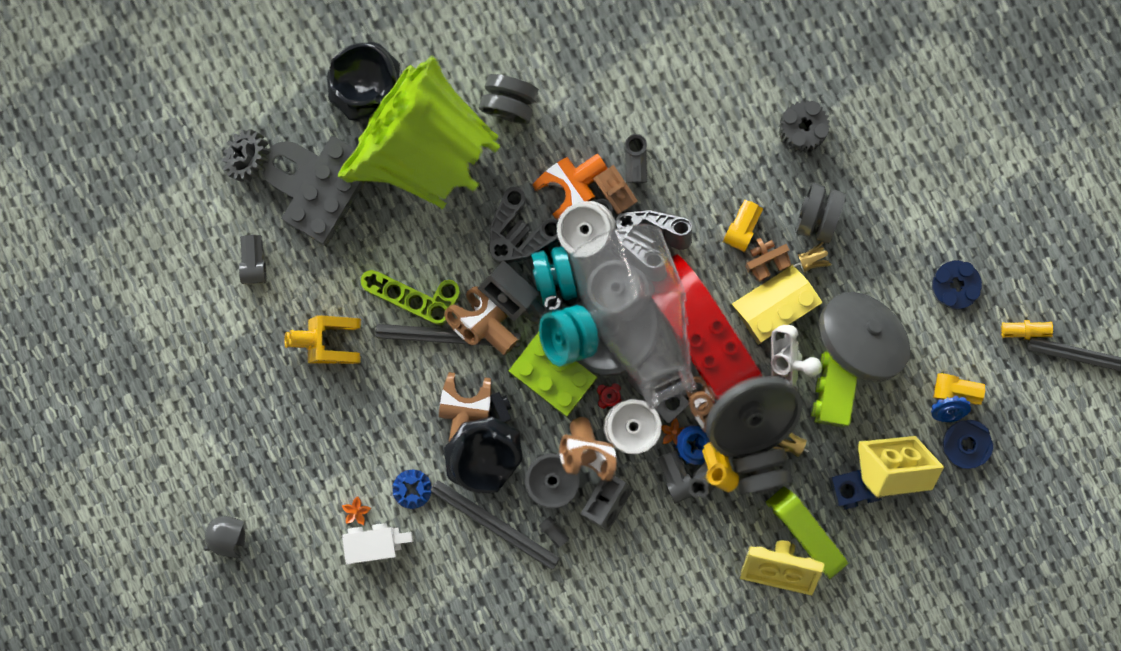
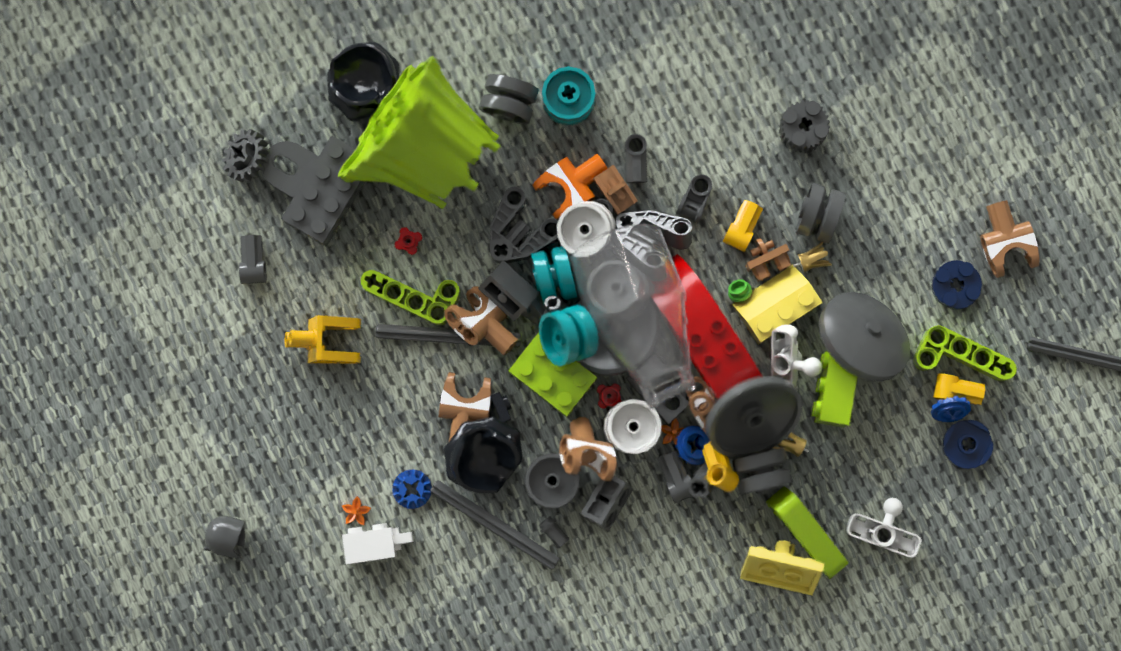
(410, 247): none -> red plate
(563, 82): none -> teal wheel
(695, 199): none -> dark grey piece
(739, 290): none -> bright green plate
(859, 493): dark blue brick -> none
(870, 528): none -> white piece
(898, 466): light yellow slope -> none
(968, 356): none -> lime beam
(1007, 237): none -> medium nougat connector
(1027, 329): yellow pin -> none

